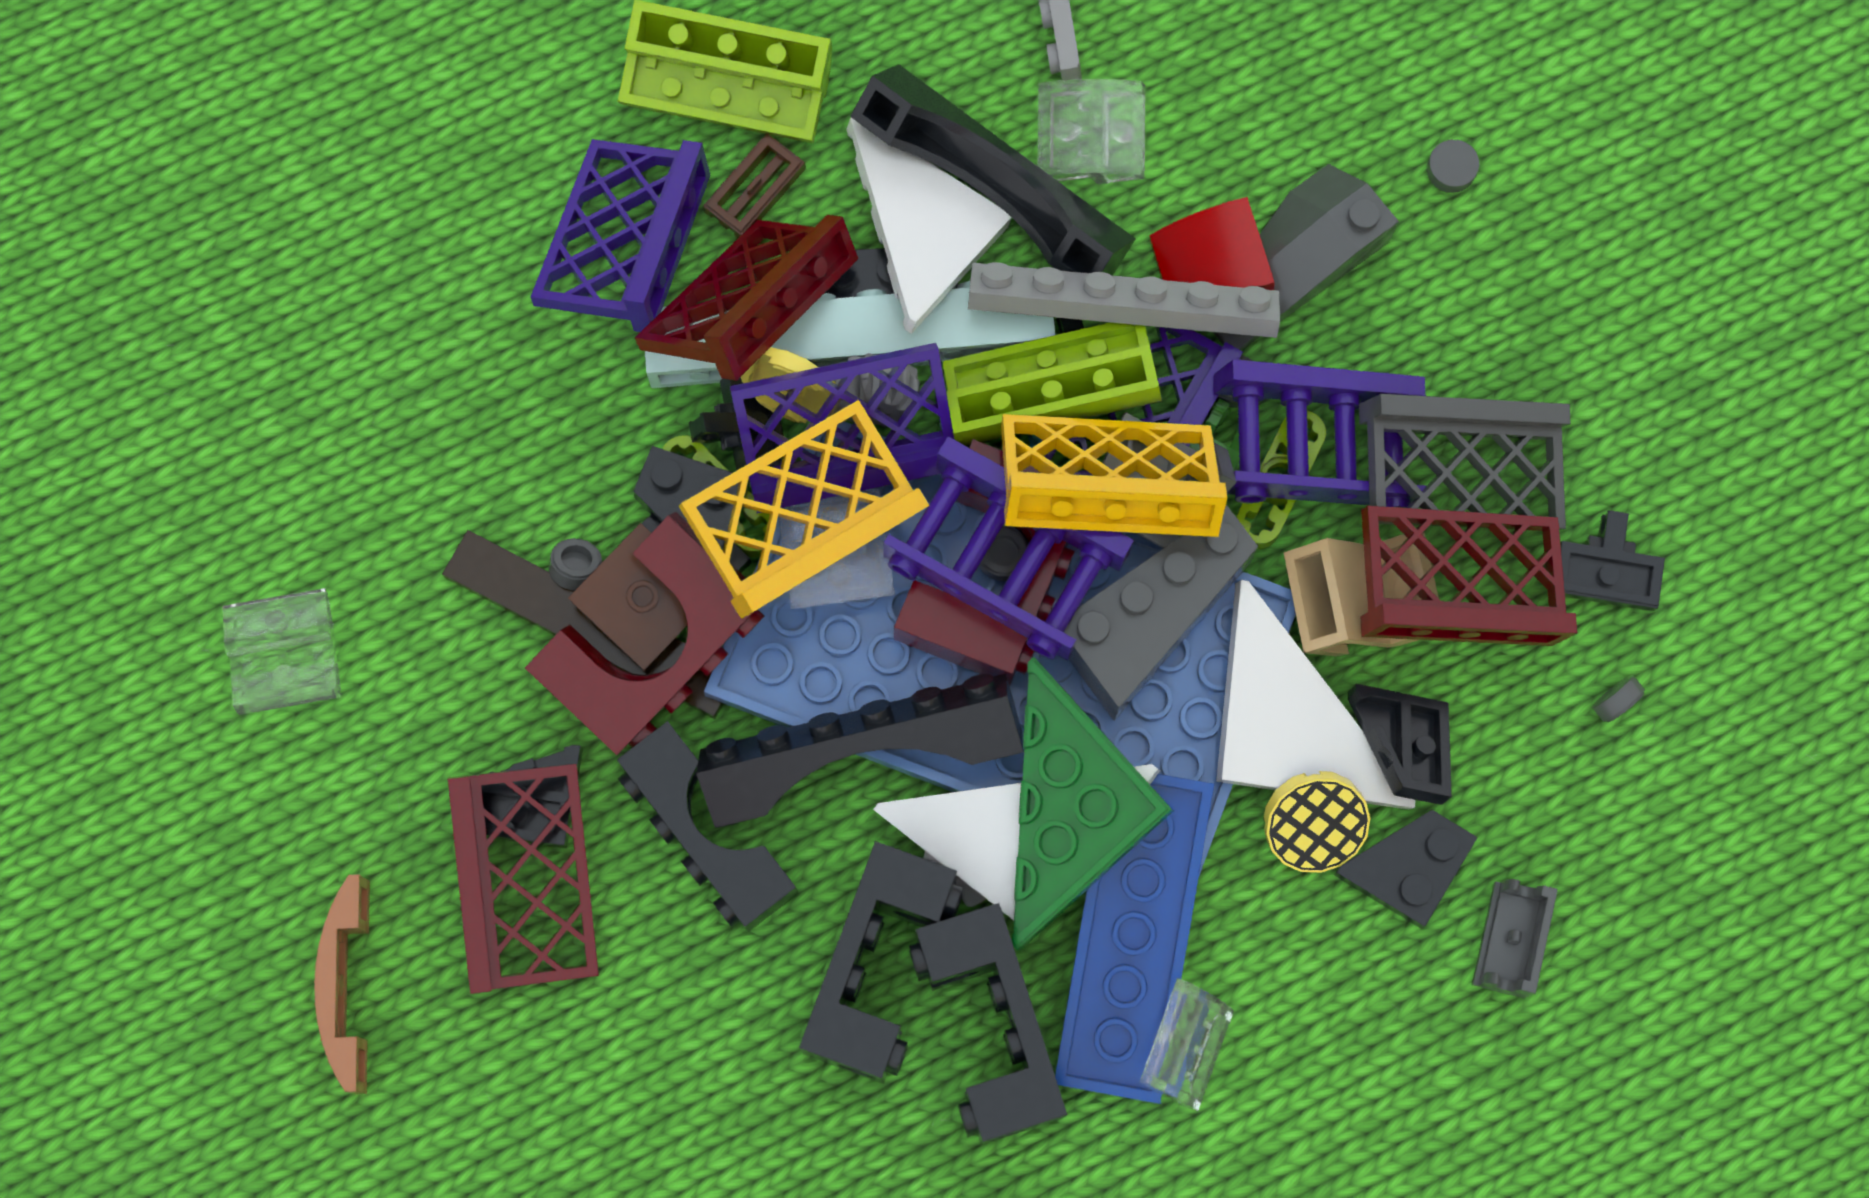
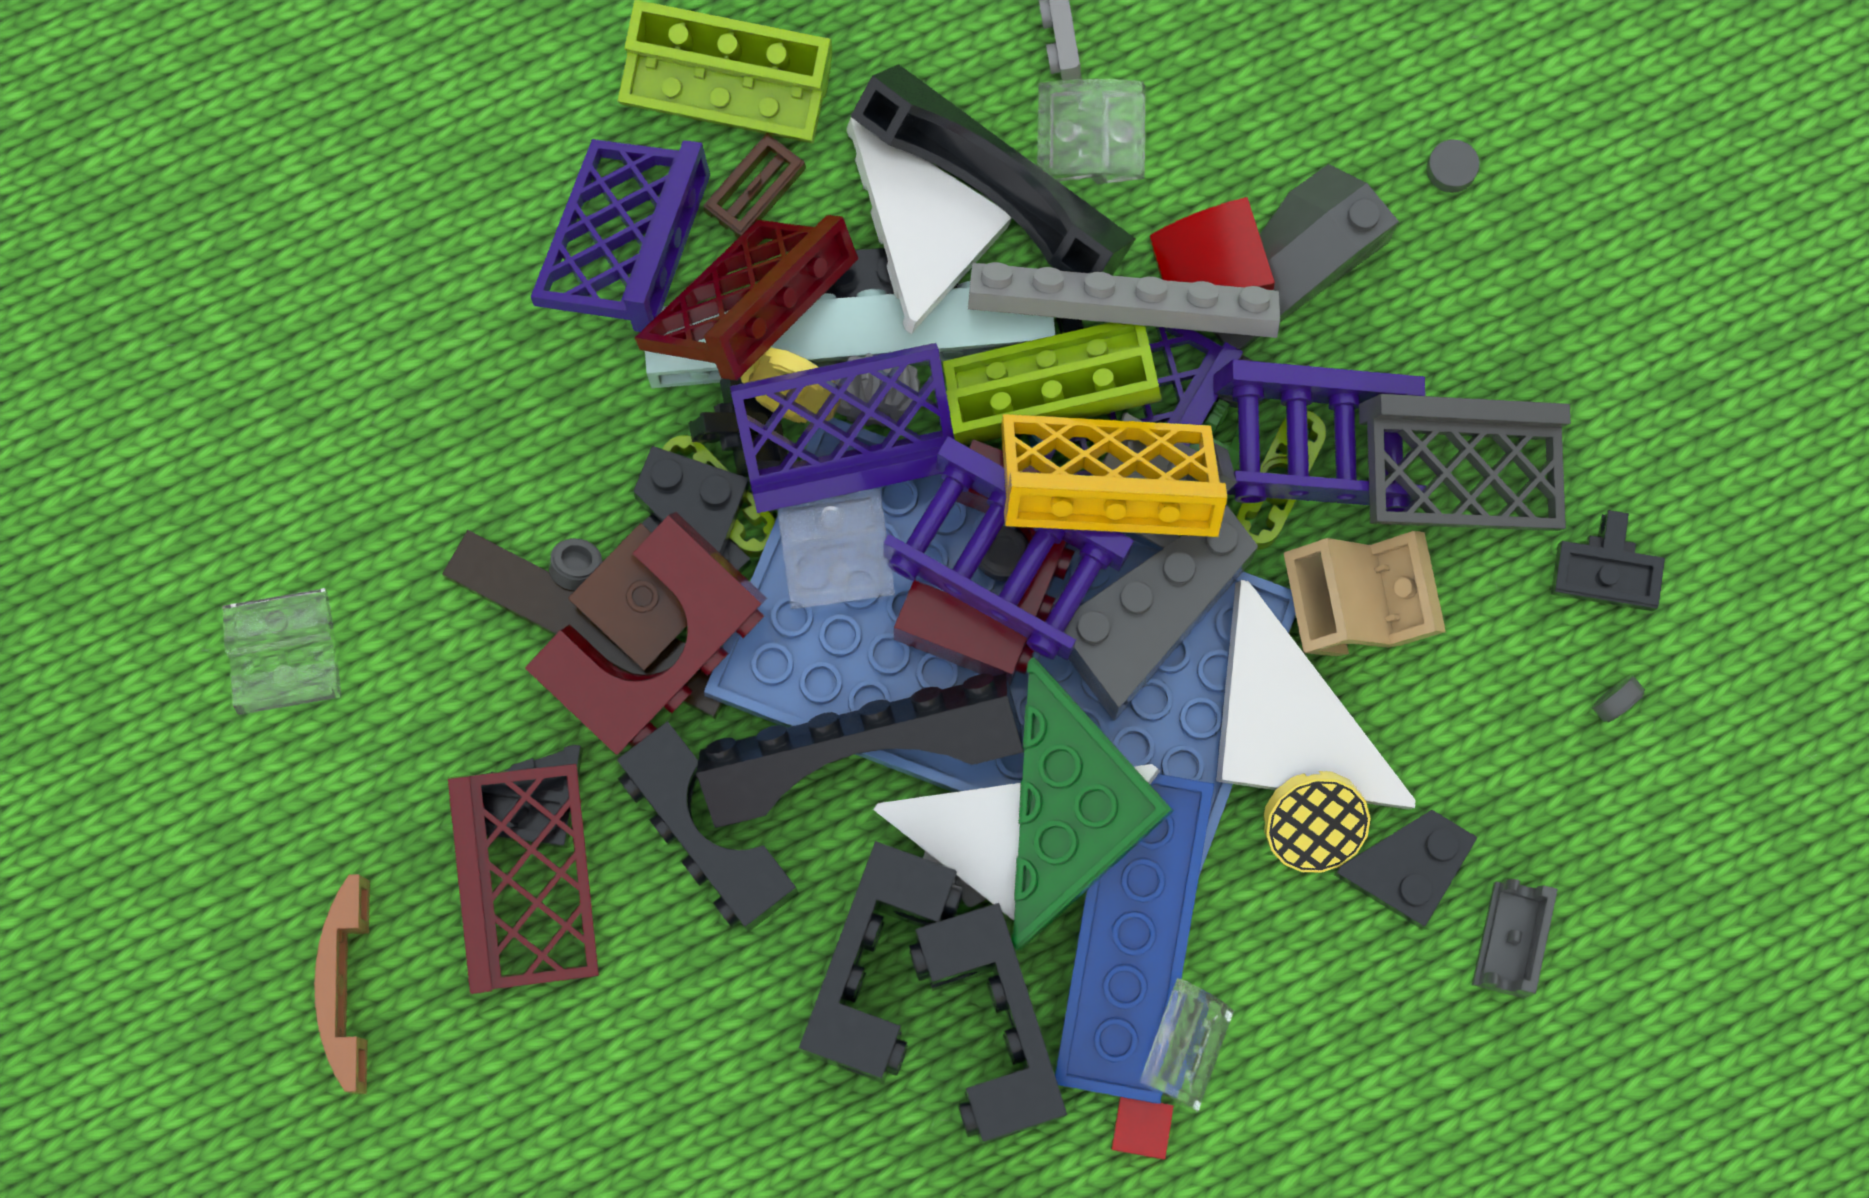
(826, 548): yellow fence -> none
(1142, 1128): none -> red tile
(1408, 740): black wing -> none
(1455, 619): dark red fence -> none

